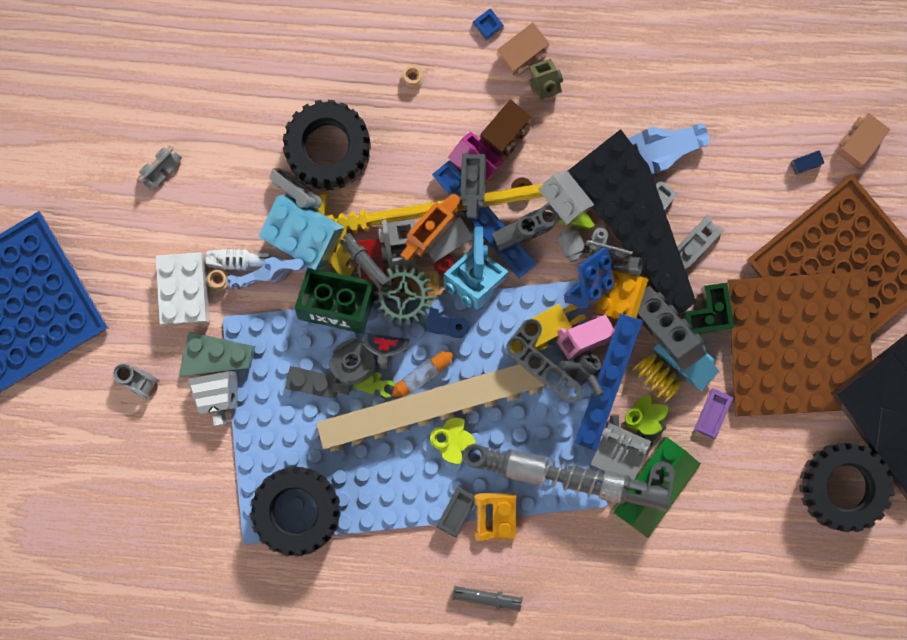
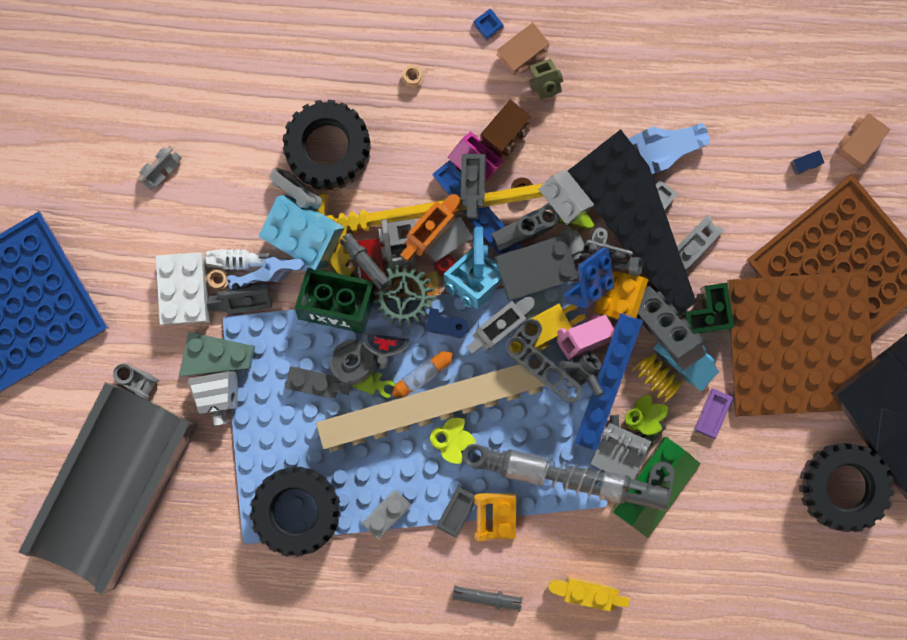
(109, 486): none -> dark grey piece
(241, 299): none -> dark grey hinge
(386, 513): none -> light grey brick
(501, 324): none -> light grey hinge
(536, 267): none -> dark grey slope
(588, 593): none -> yellow hinge

